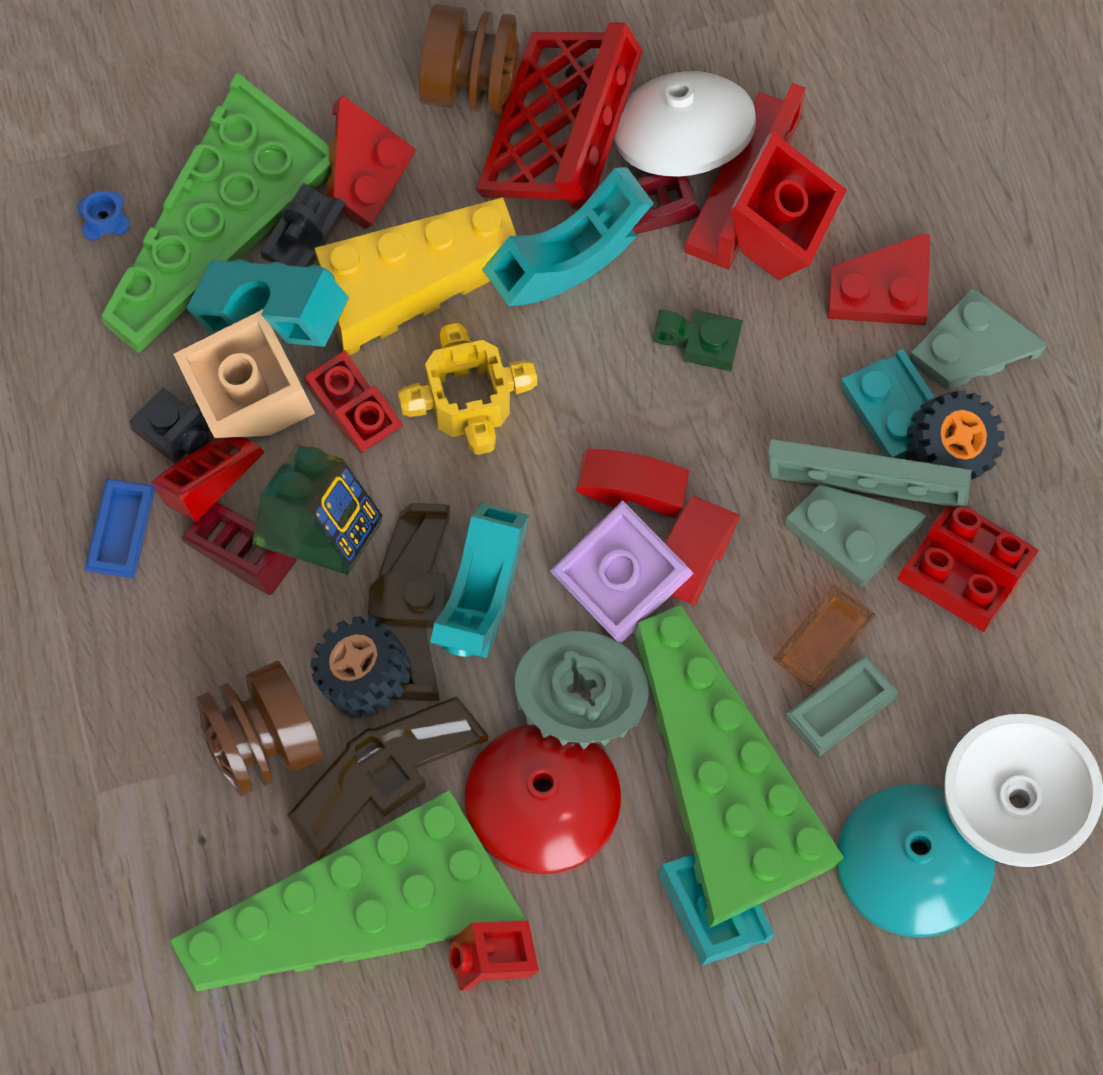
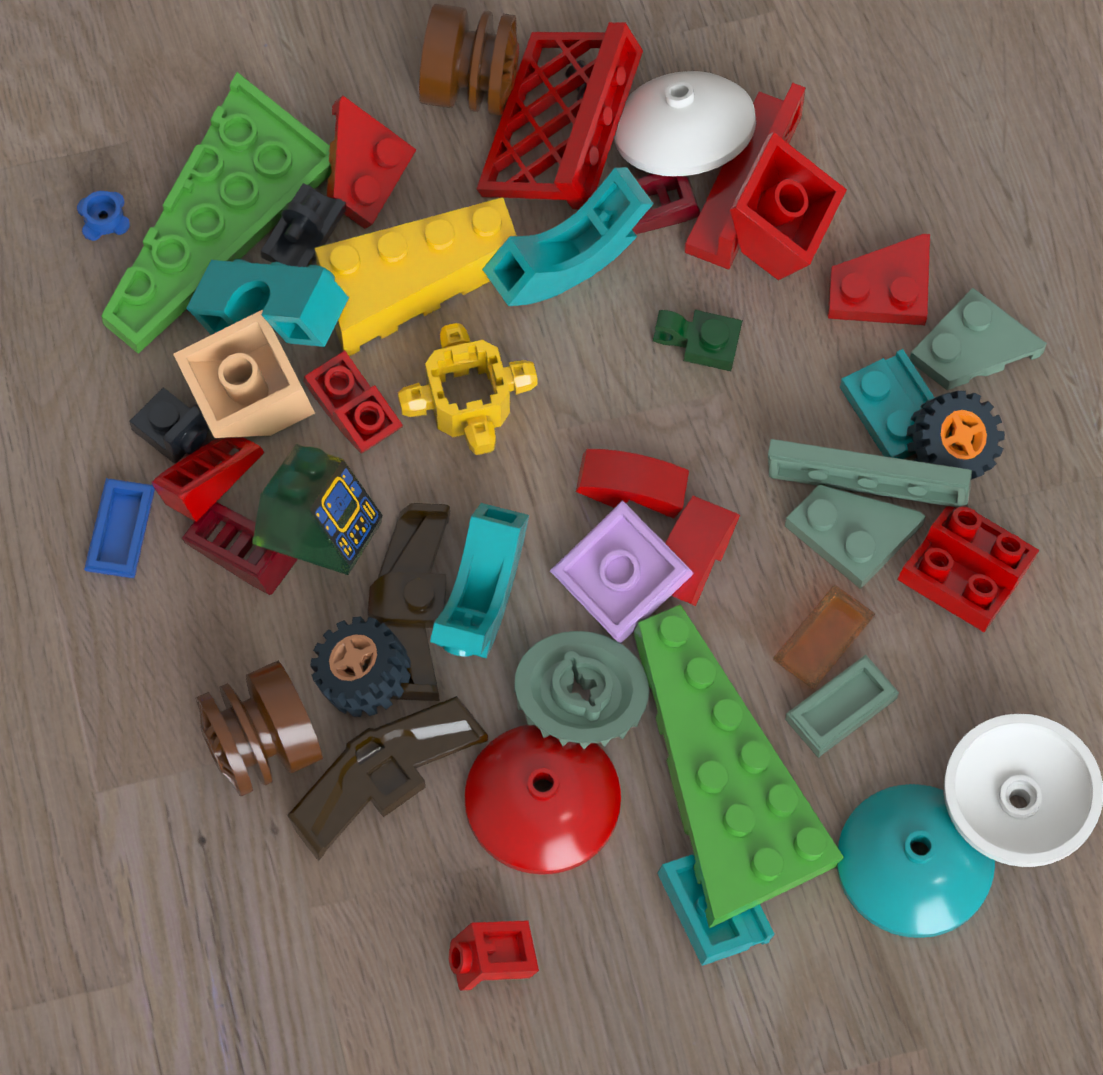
(370, 899): bright green wing -> none

